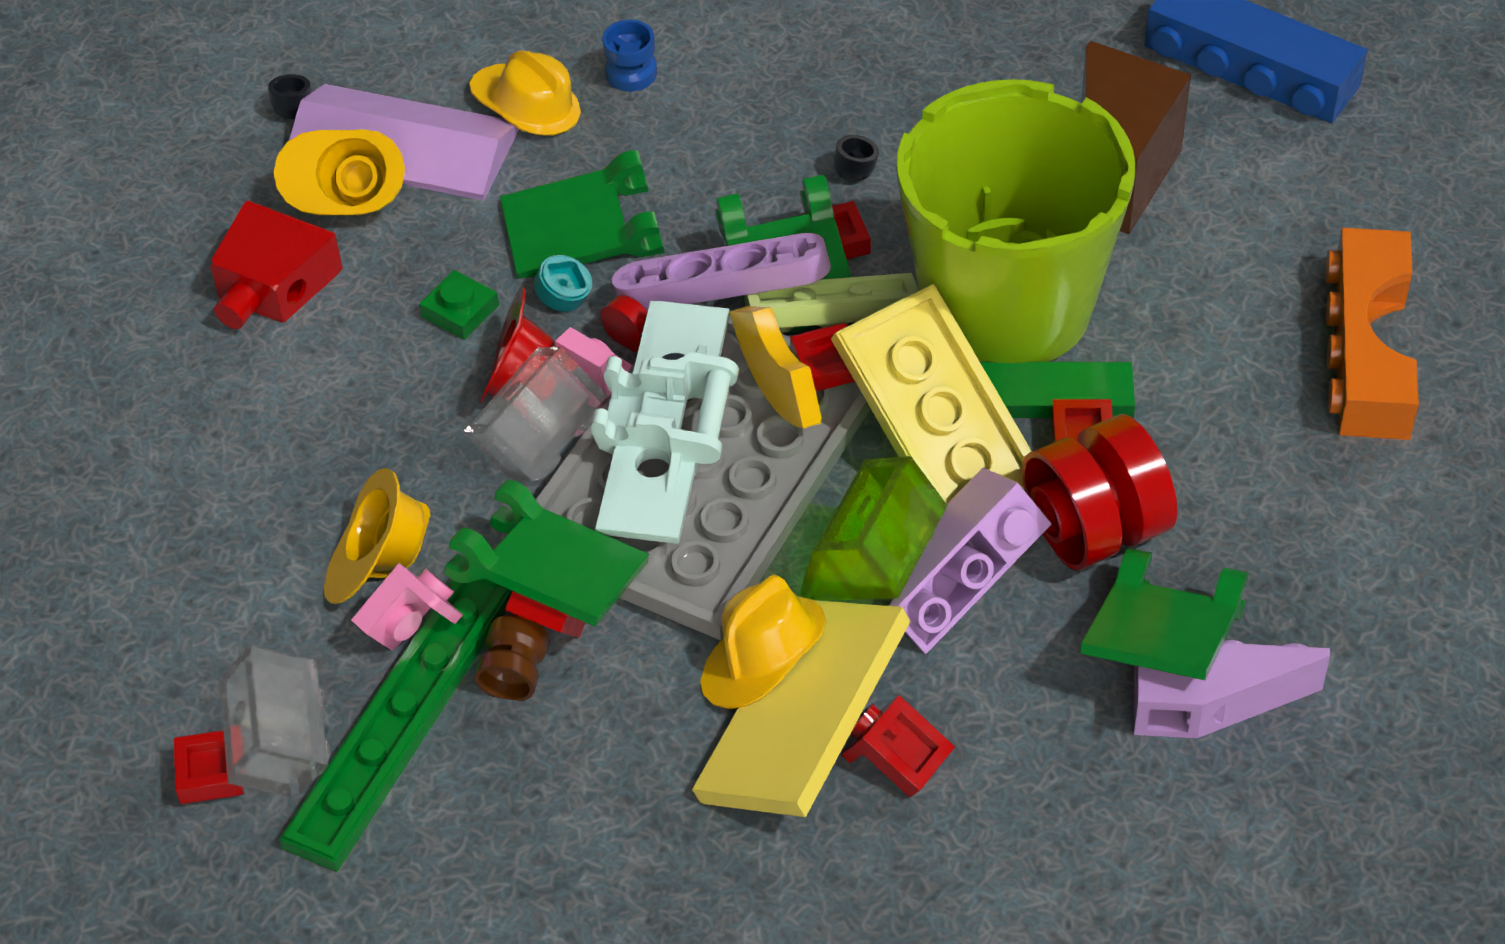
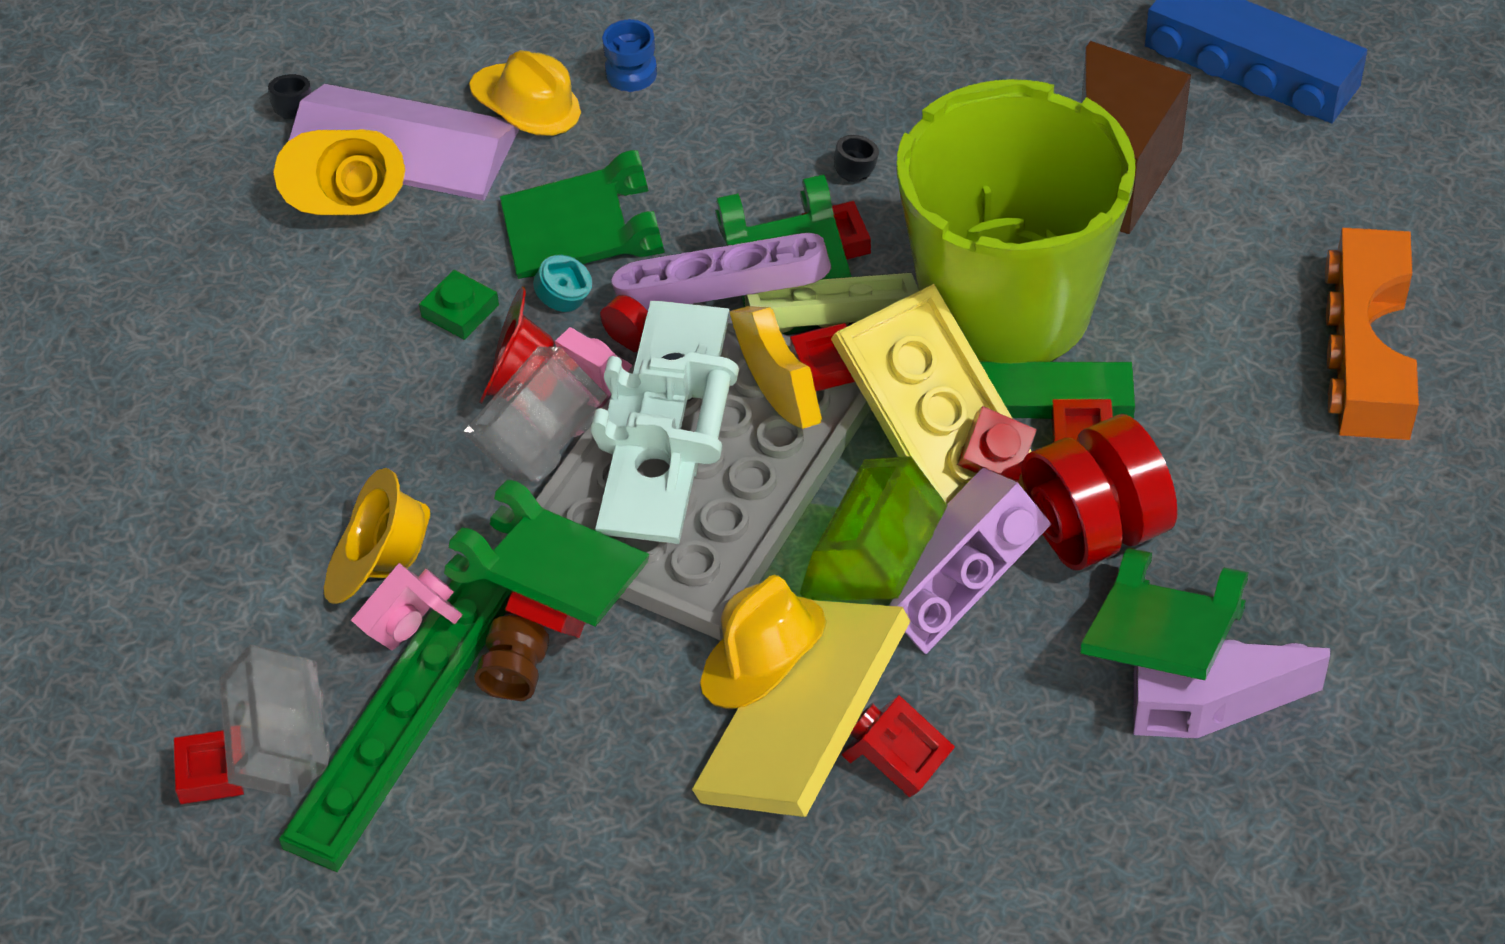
(271, 265): red torso -> none
(996, 444): none -> plate

